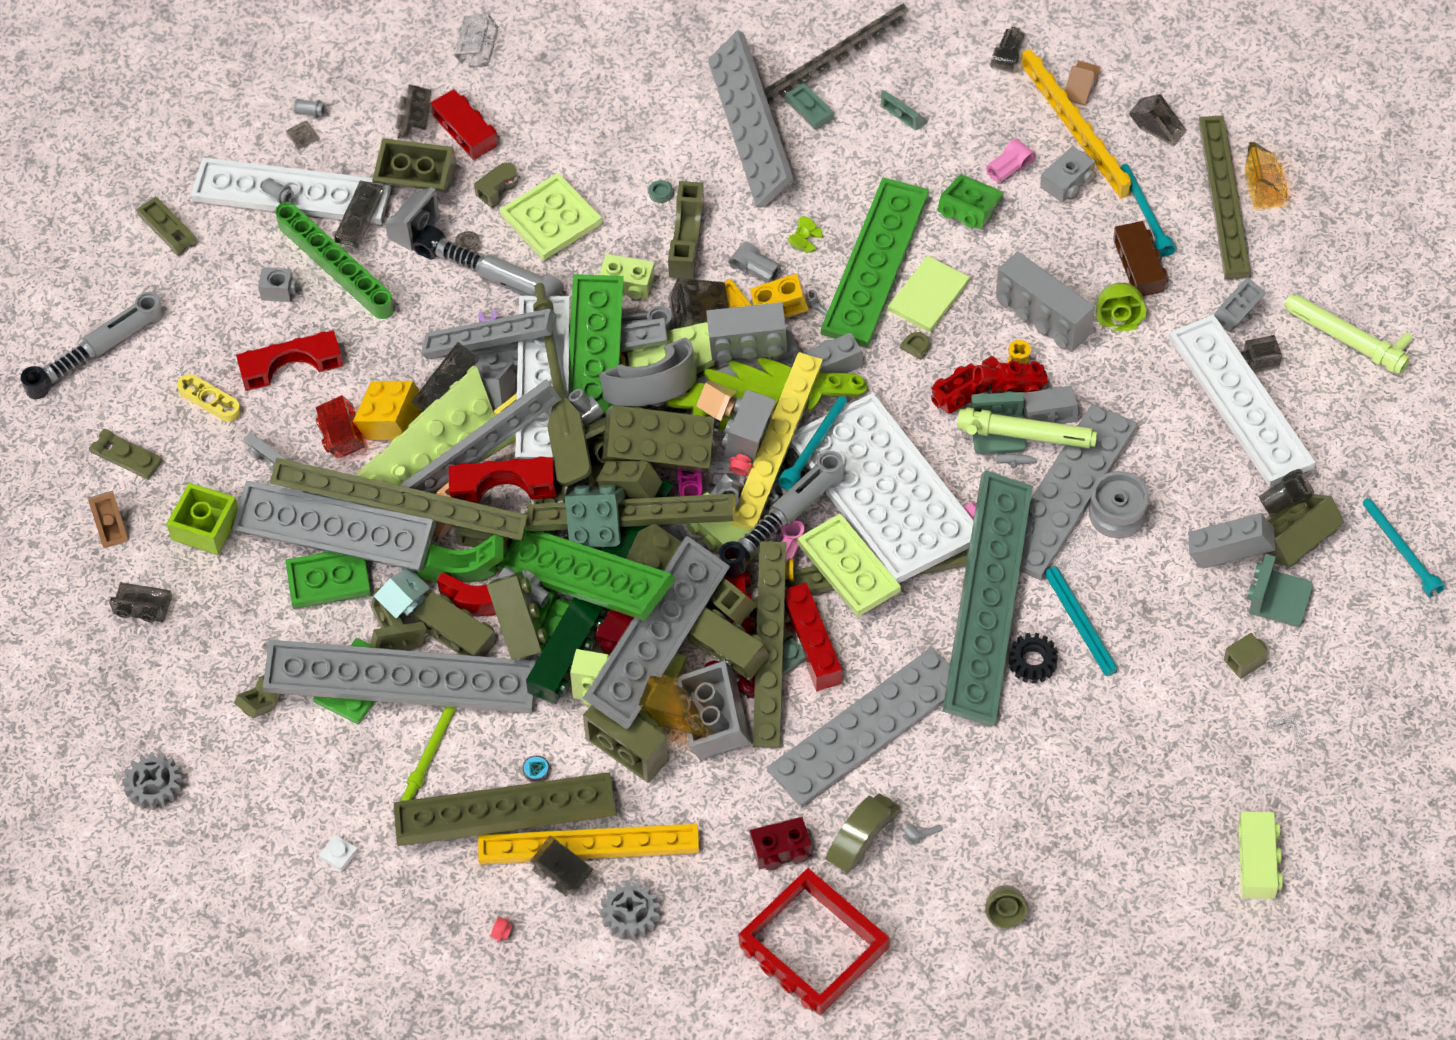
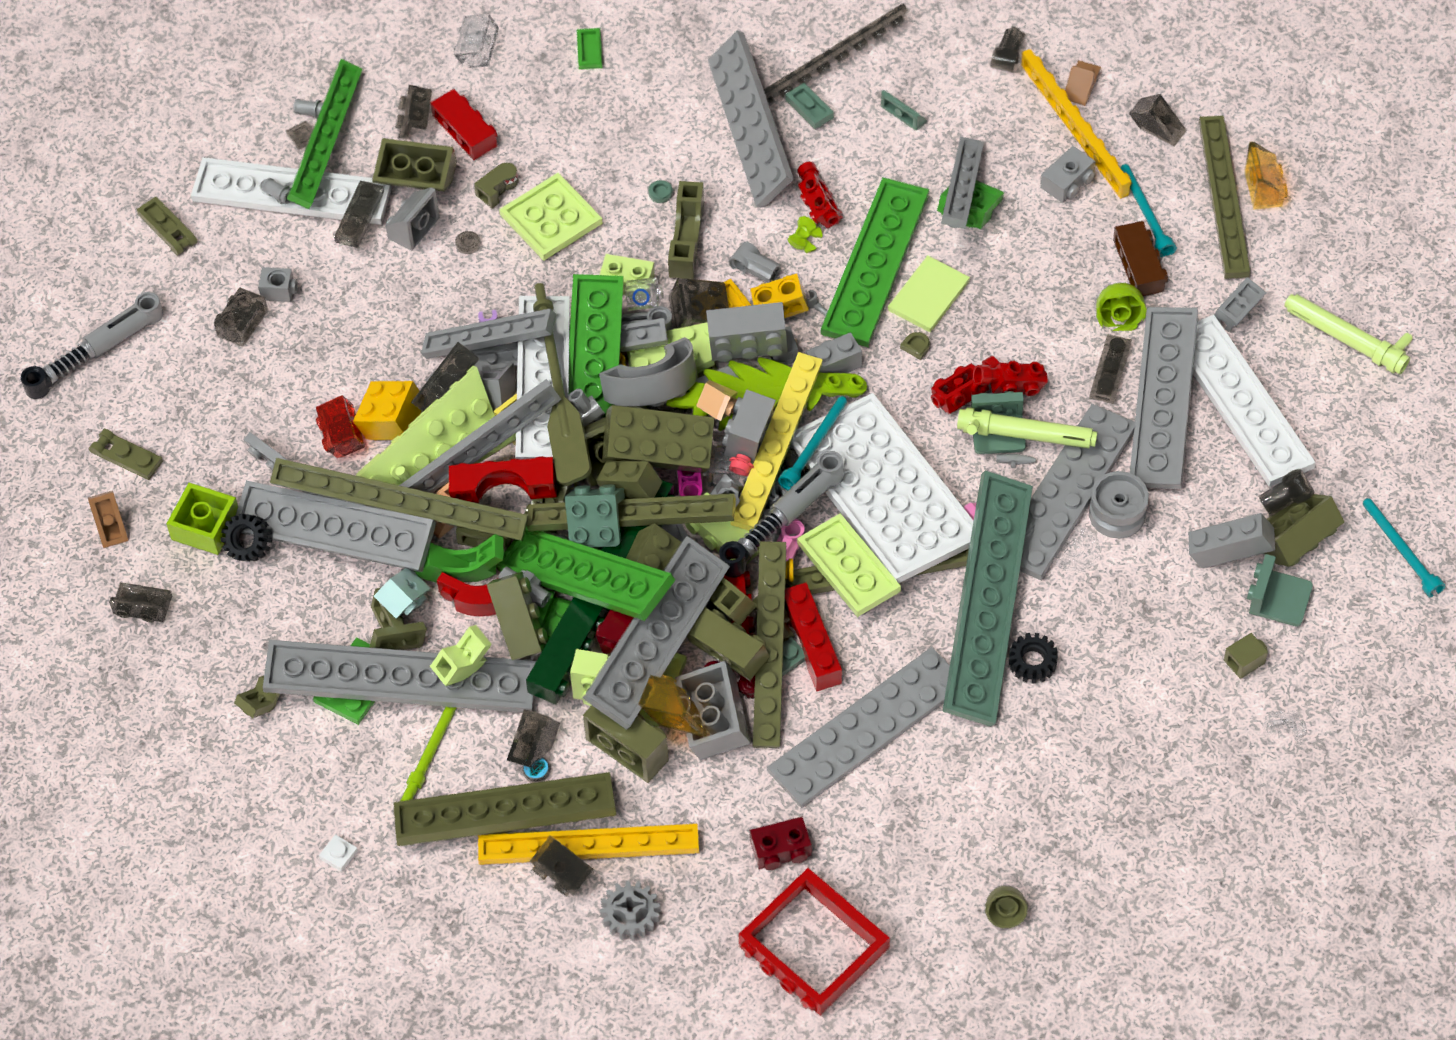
(151, 784): light grey gear -> none
(205, 389): light yellow beam -> none
(233, 534): none -> black tyre
(238, 322): none -> clear smoke brick
(316, 350): red arch -> none
(324, 134): none -> bright green plate
(326, 579): bright green plate -> none
(334, 260): bright green beam -> none
(433, 244): piece -> none
(455, 626): olive brick -> none
(463, 659): none -> yellowish green brick
(501, 929): coral plate -> none
(532, 739): none -> clear smoke slope
(589, 48): none -> bright green tile
(643, 293): none -> clear brick
(817, 196): none -> red brick
(860, 831): olive arch -> none
(913, 835): light grey hand -> none
(962, 183): none -> light grey plate
(1014, 157): bright pink piece -> none
(1019, 351): yellow bush -> none
(1044, 302): light grey brick -> none
(1051, 405): light grey hinge -> none
(1081, 621): teal axle -> none
(1110, 369): none -> clear smoke plate
(1164, 396): none -> light grey plate
(1259, 855): yellowish green brick -> none
(1262, 353): clear smoke brick -> none

